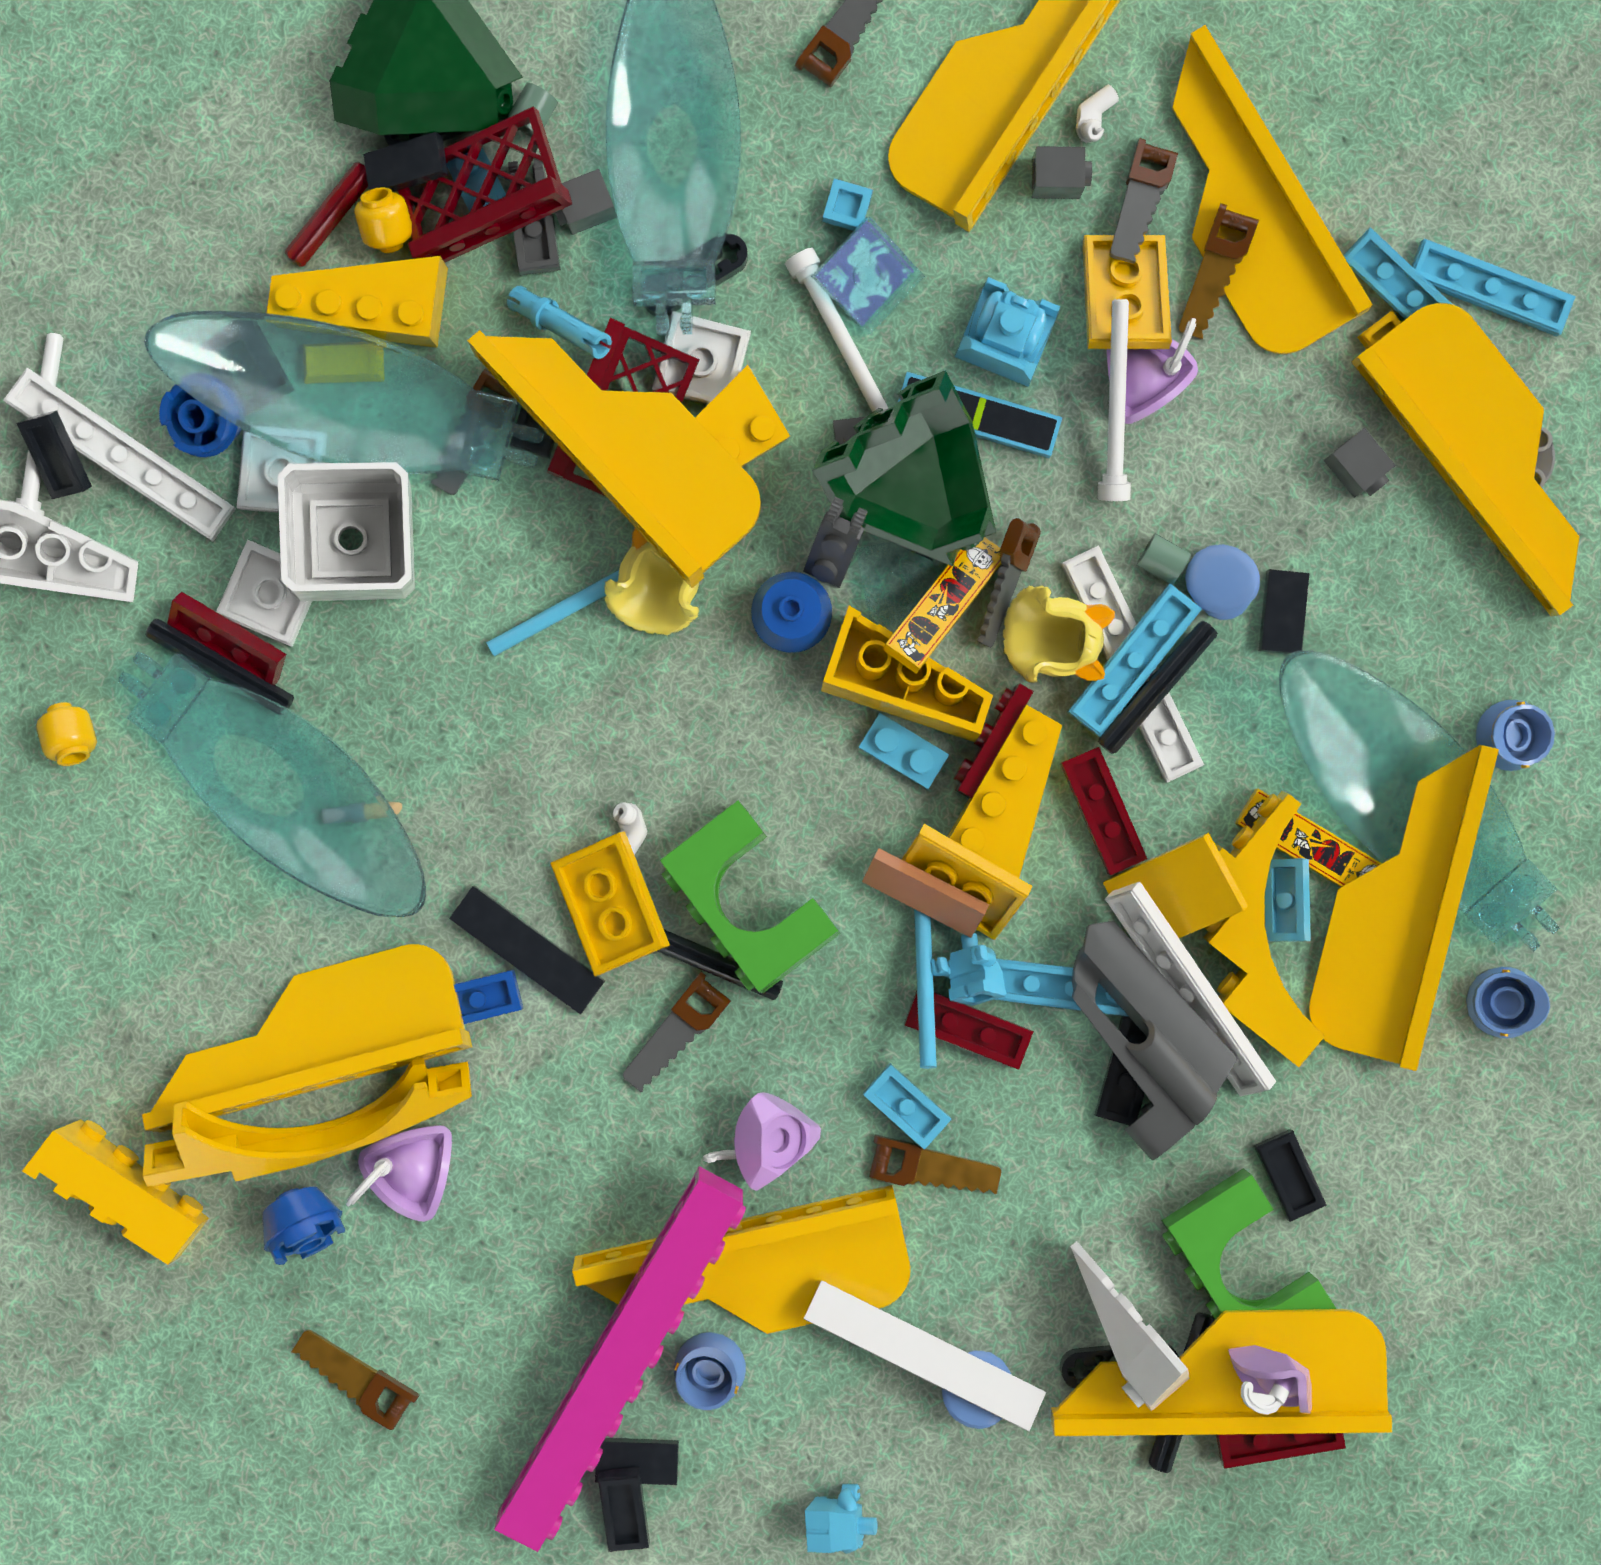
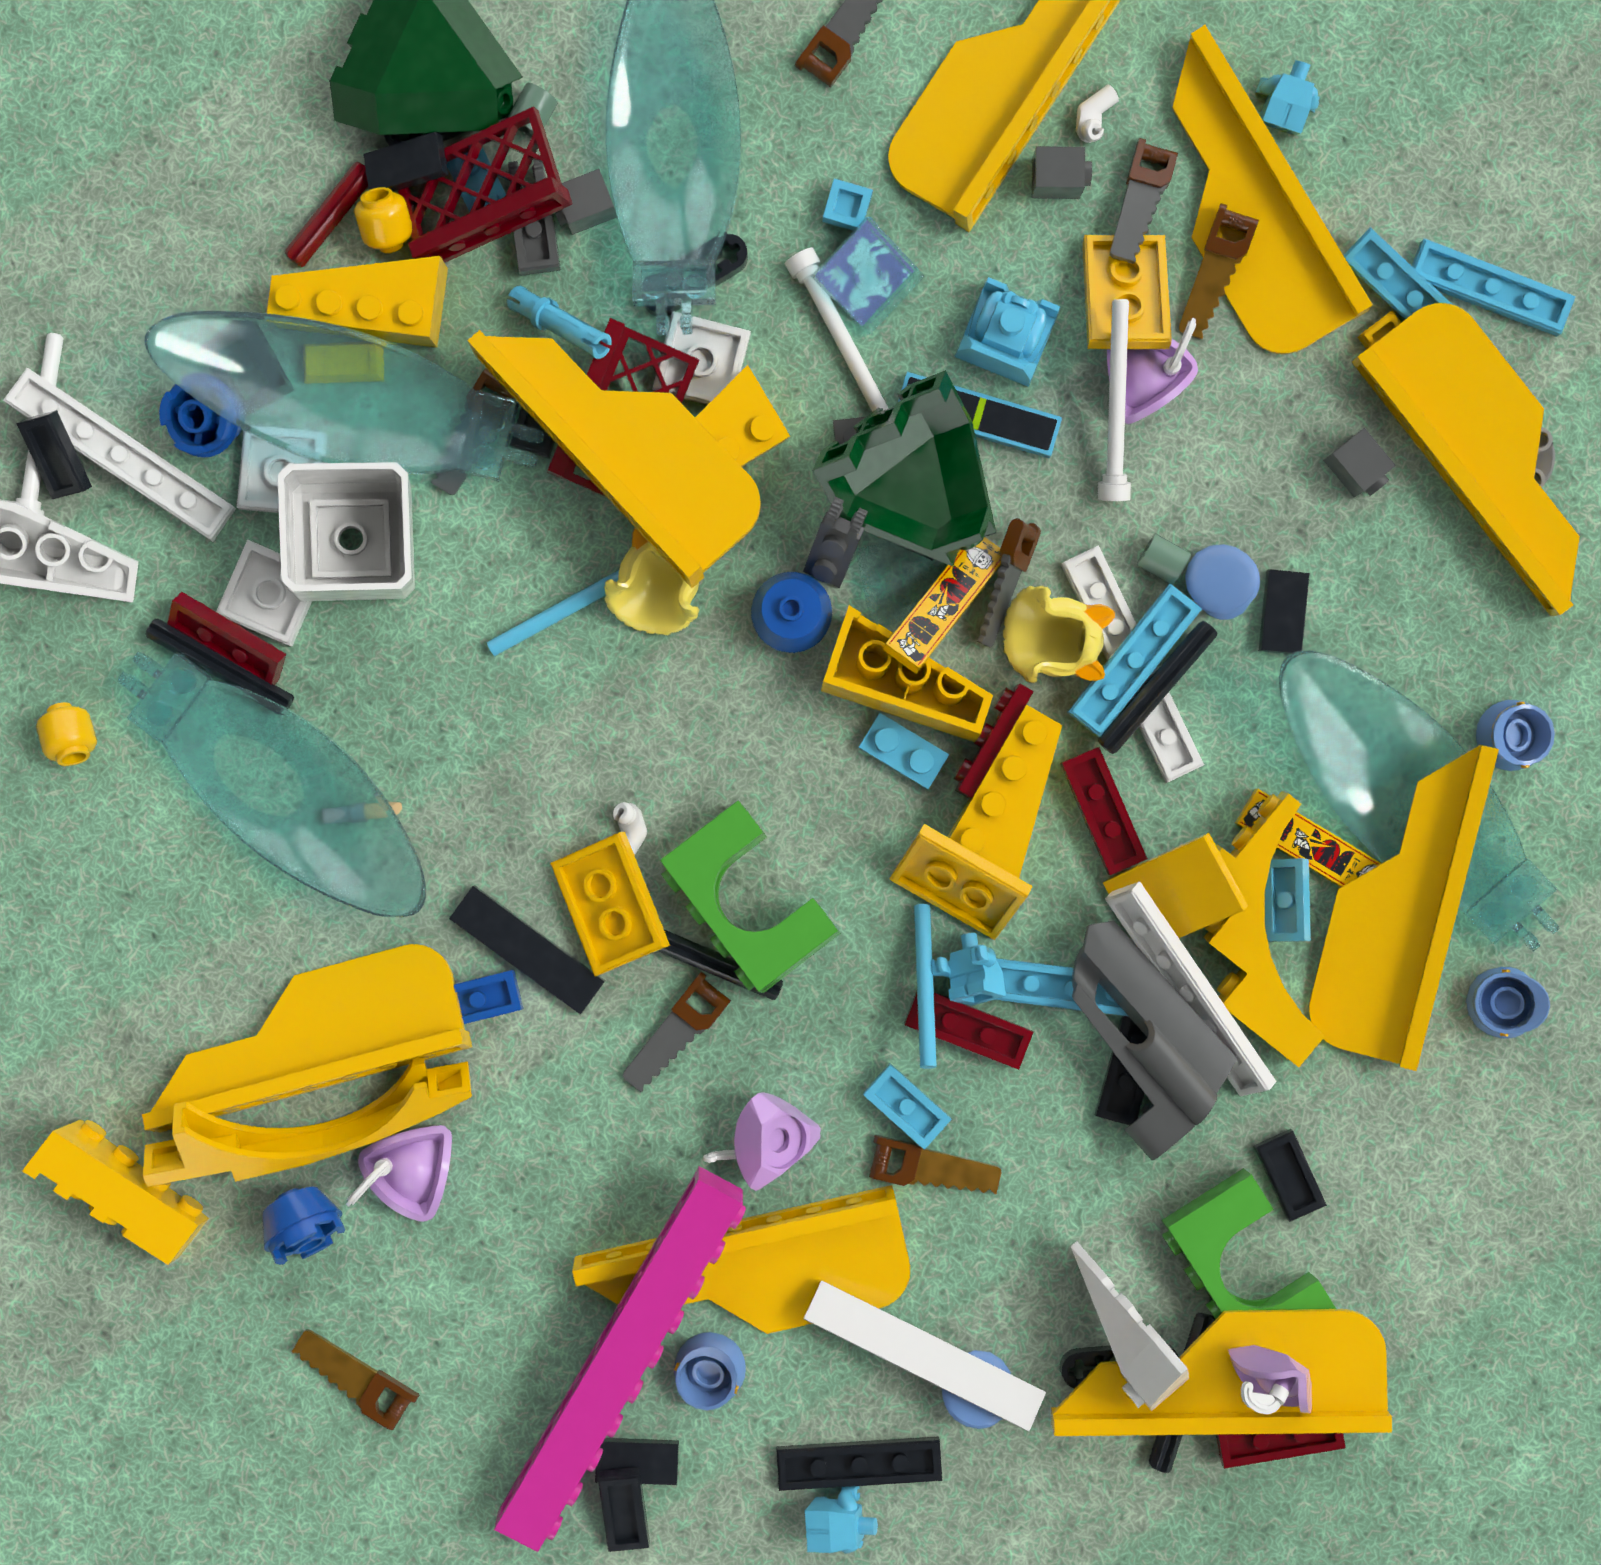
(859, 1463): none -> black tile
(925, 893): nougat tile -> none
(1288, 99): none -> medium azure piece

